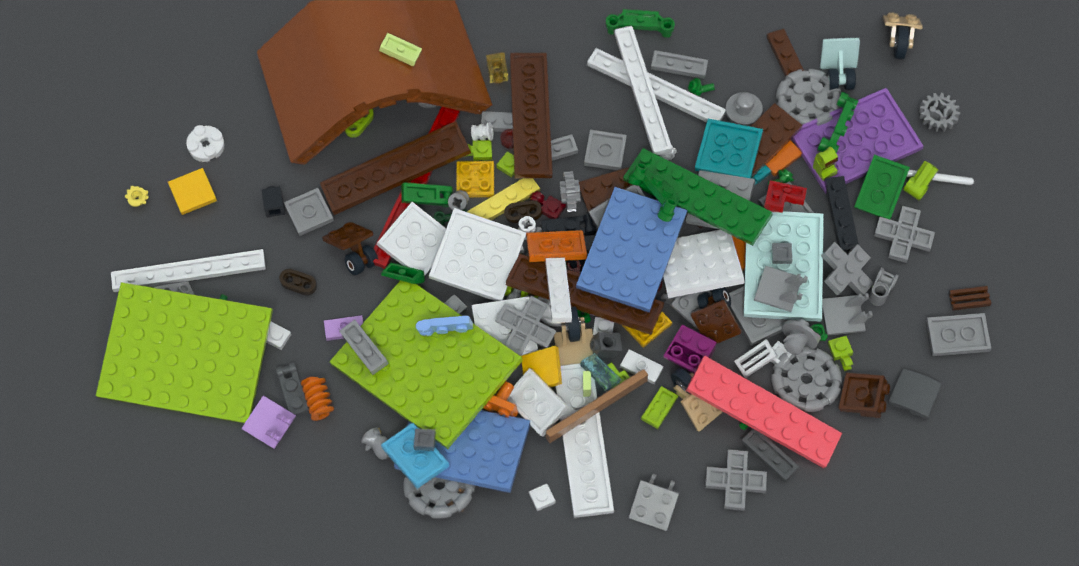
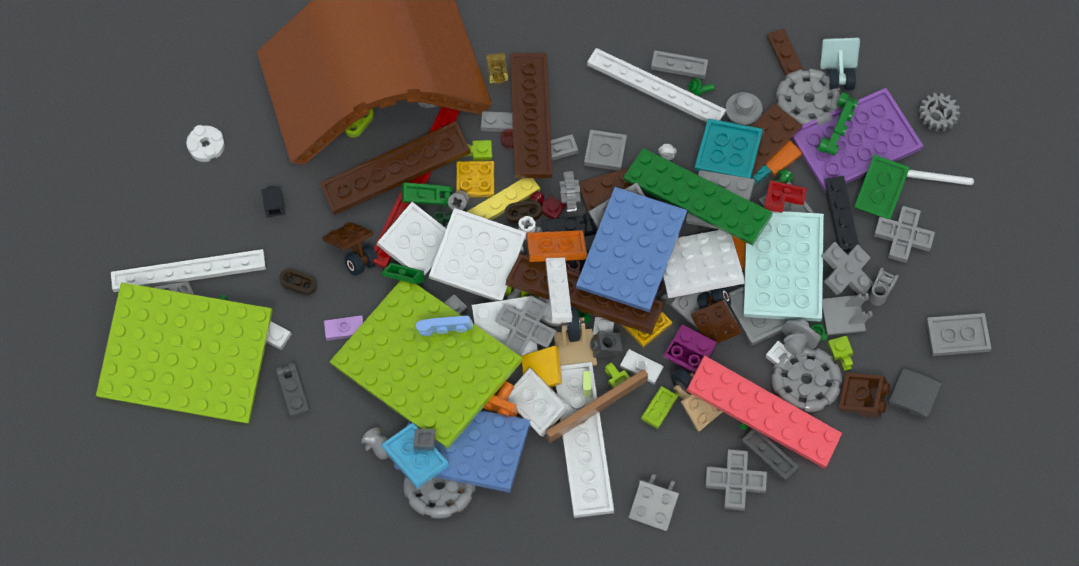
(136, 192): light yellow animal -> none
(192, 191): yellow tile -> none
(268, 422): lavender plate -> none
(308, 211): light grey plate -> none
(317, 397): orange piece -> none
(363, 347): light grey plate -> none
(400, 49): yellowish green plate -> none
(482, 132): white bush -> none
(506, 164): lime plate -> none
(542, 497): white plate -> none
(600, 372): clear light blue plate -> none
(640, 21): green plate -> none
(643, 91): white plate -> none
(658, 187): green plate -> none
(773, 355): white tile -> none
(779, 288): light grey plate -> none
(782, 253): flat silver plate -> none
(825, 163): lime leg -> none
(904, 36): plate -> none
(918, 185): lime piece -> none
(984, 289): reddish brown tile -> none

